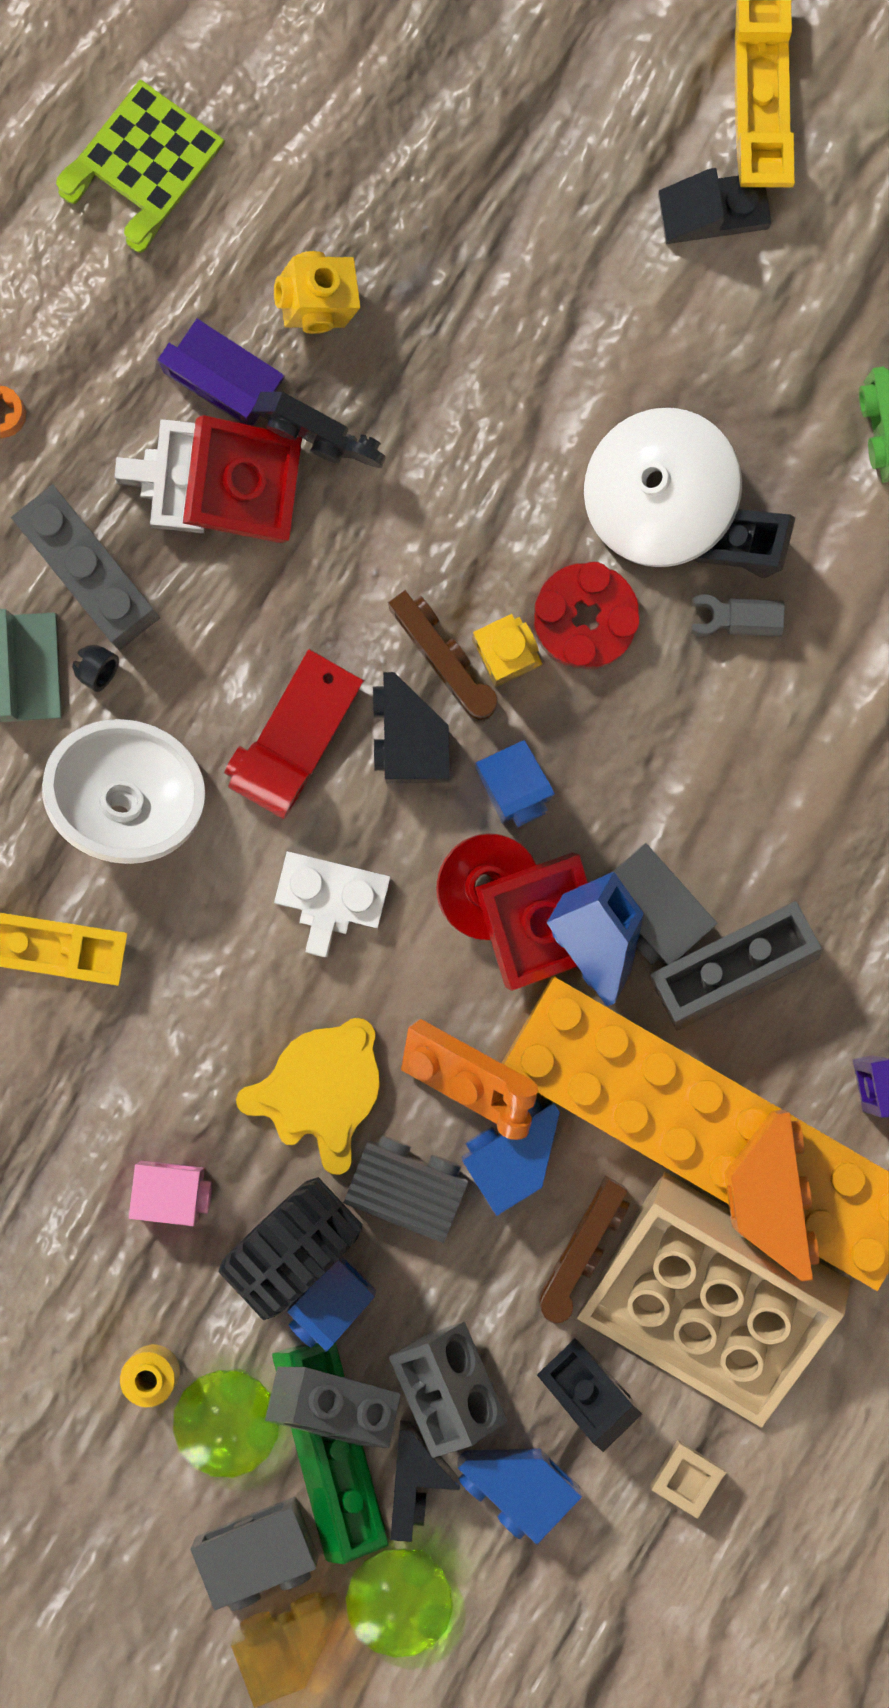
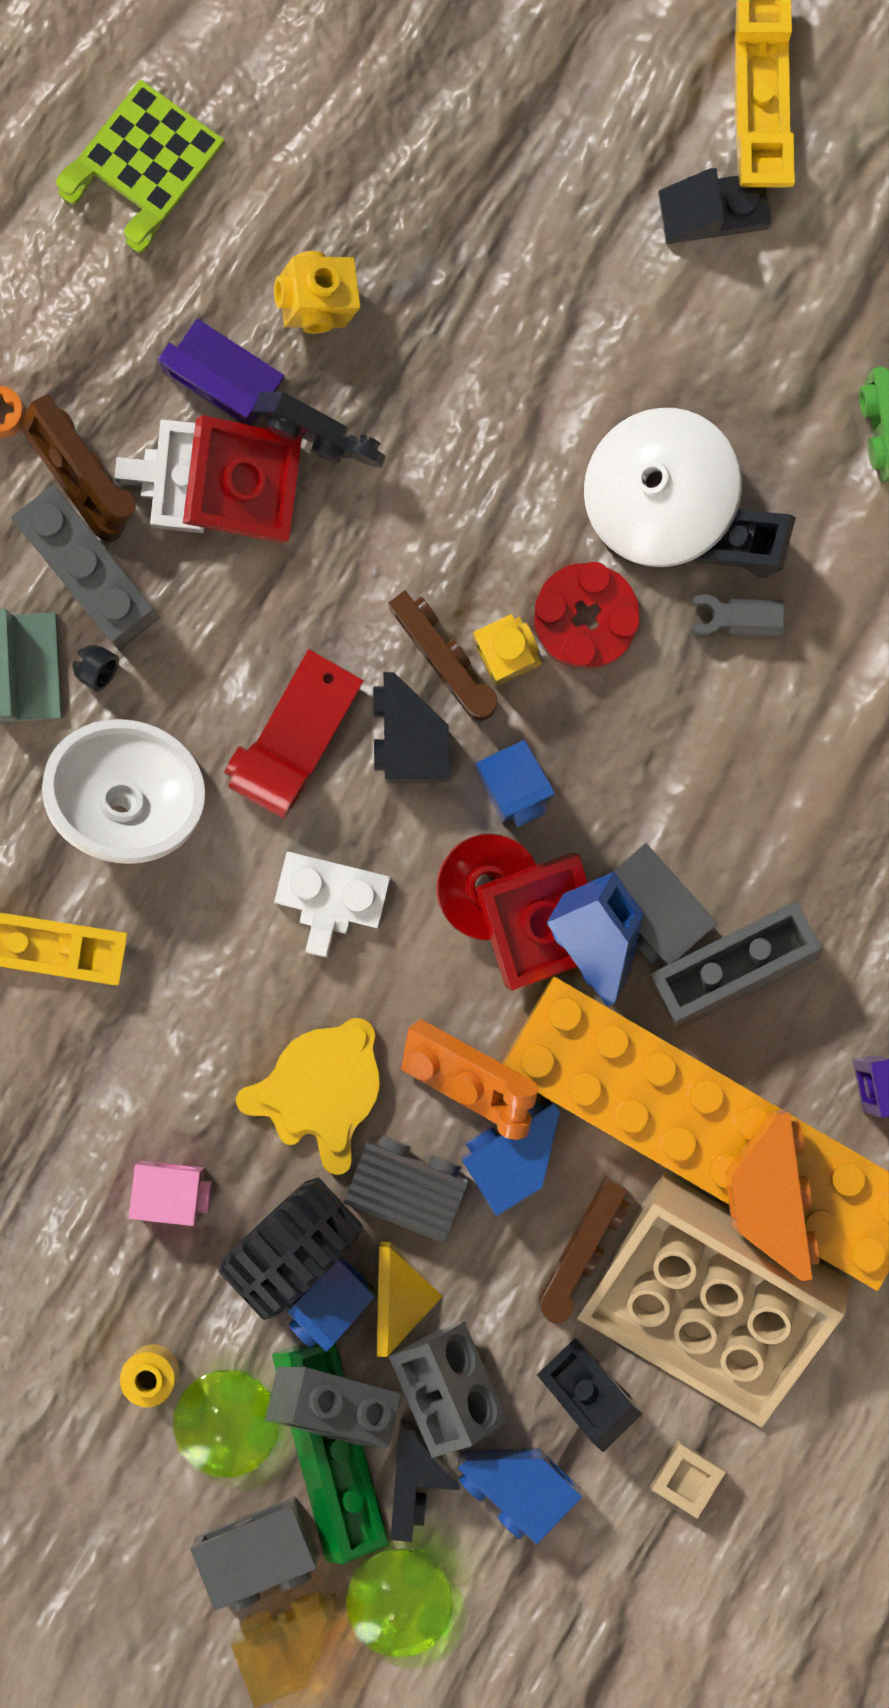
(77, 469): none -> reddish brown plate
(402, 1298): none -> yellow slope

